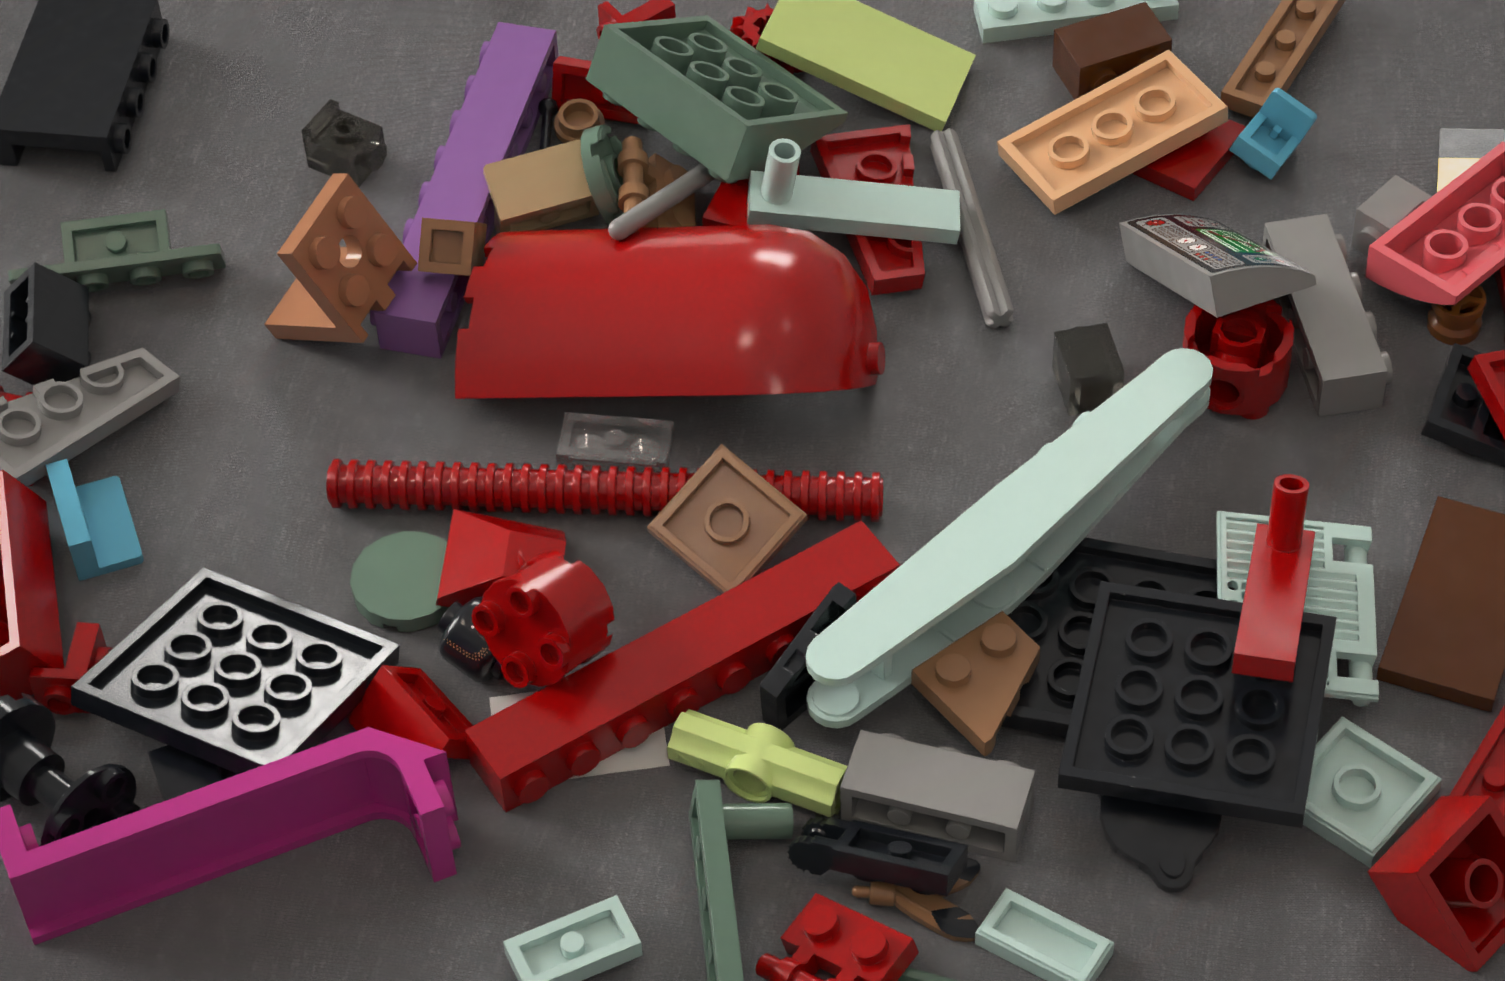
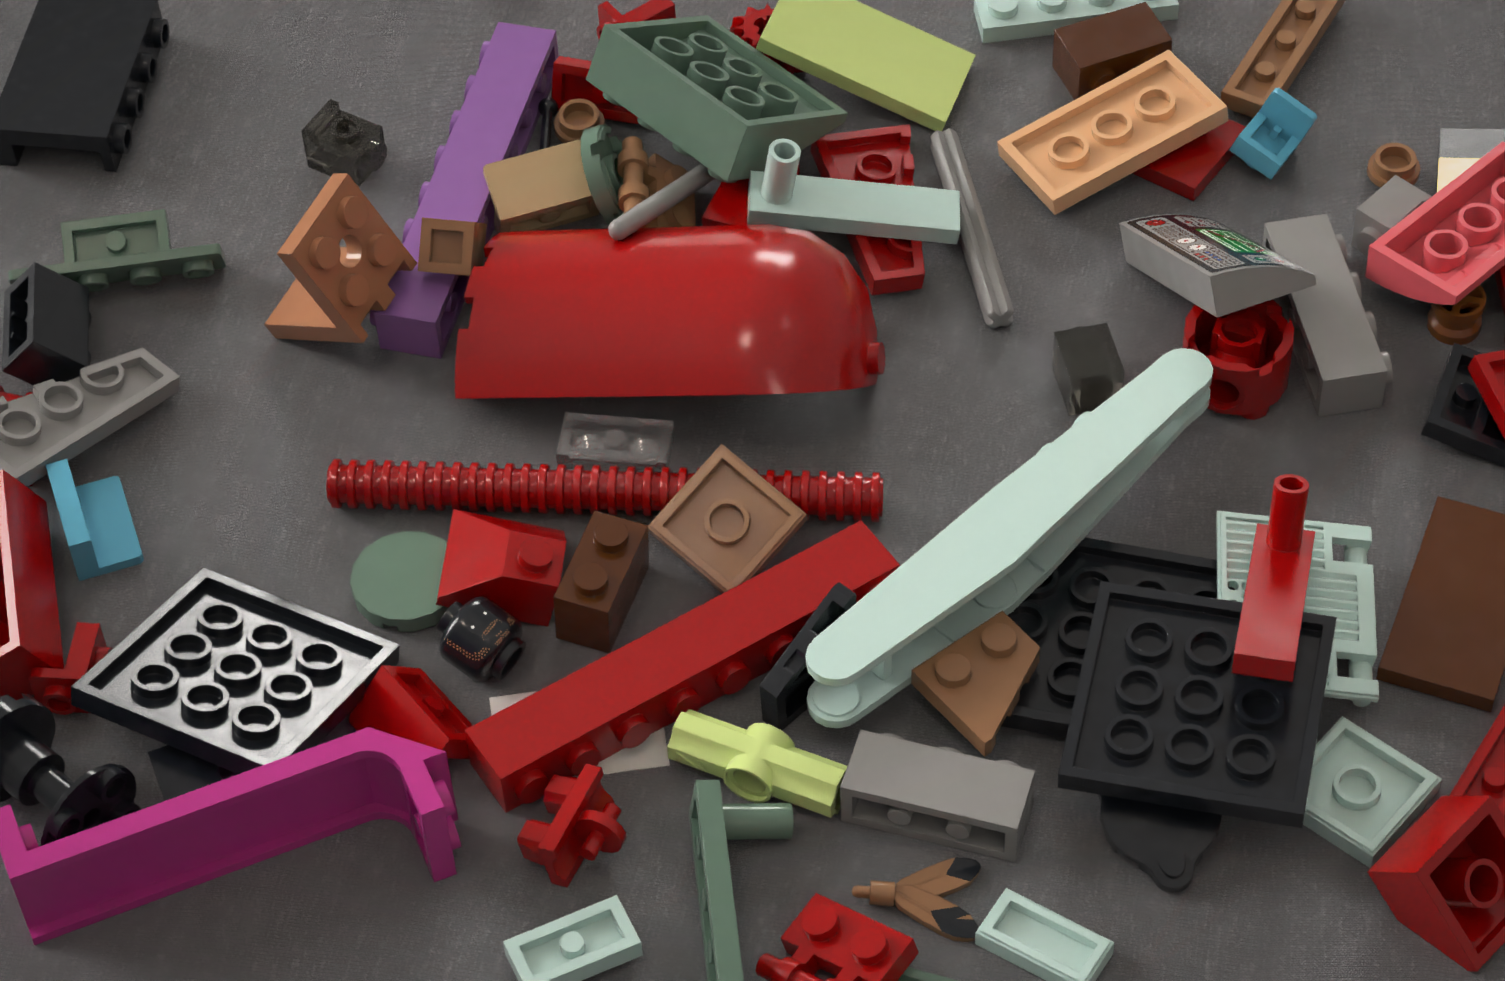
(545, 619): red brick -> none
(580, 829): none -> red hips
(601, 581): none -> reddish brown brick
(879, 854): black hinge -> none
(1393, 160): none -> medium nougat plate

